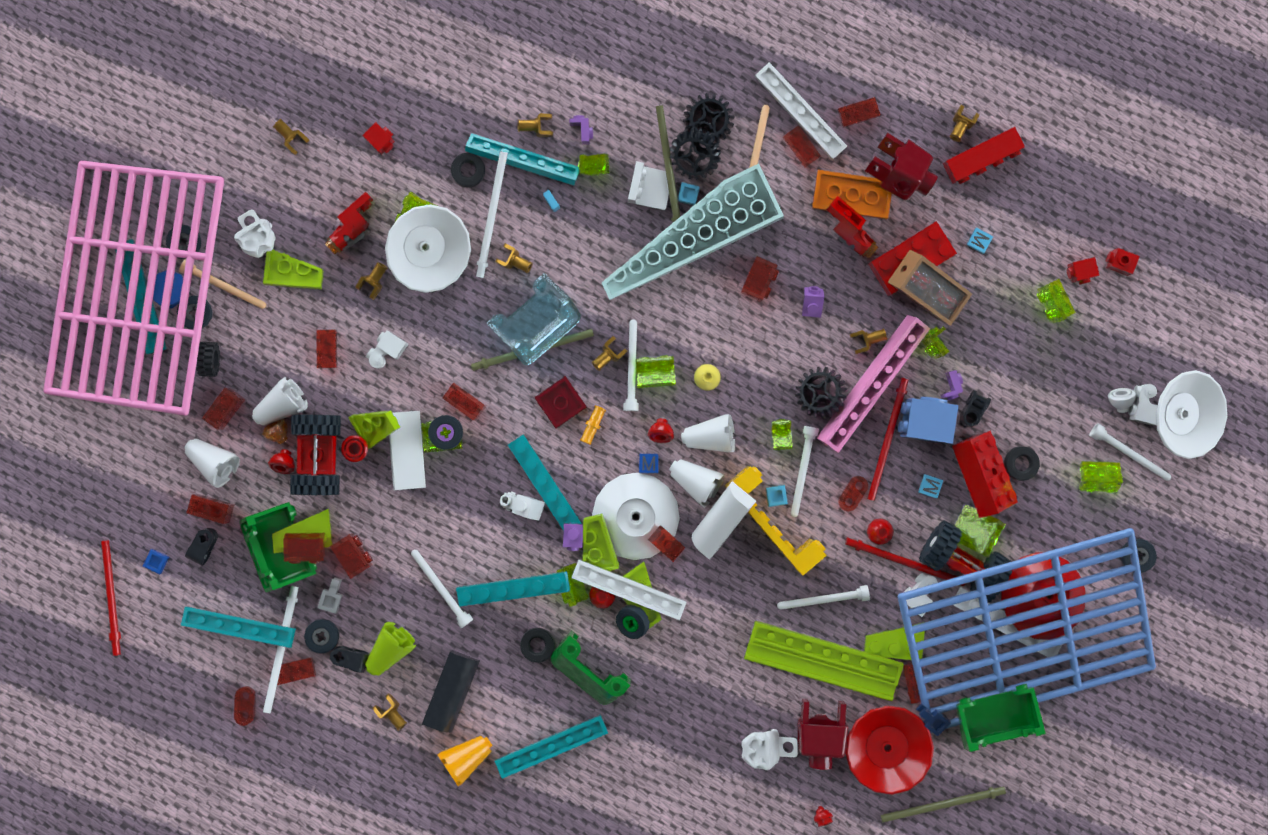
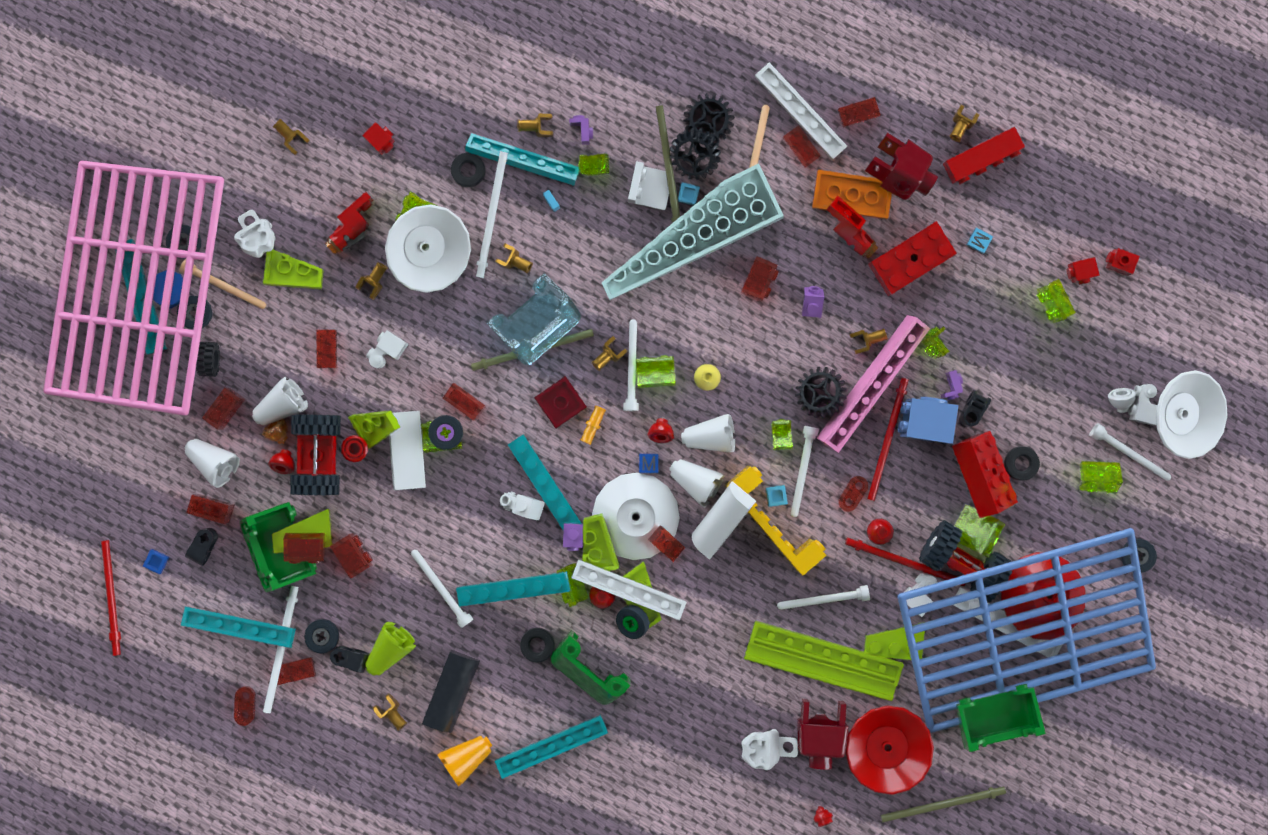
(330, 598): light grey plate -> none
(911, 683): clear red plate -> none
(930, 287): brick -> none
(930, 486): medium azure tile -> none
(934, 721): dark blue plate -> none

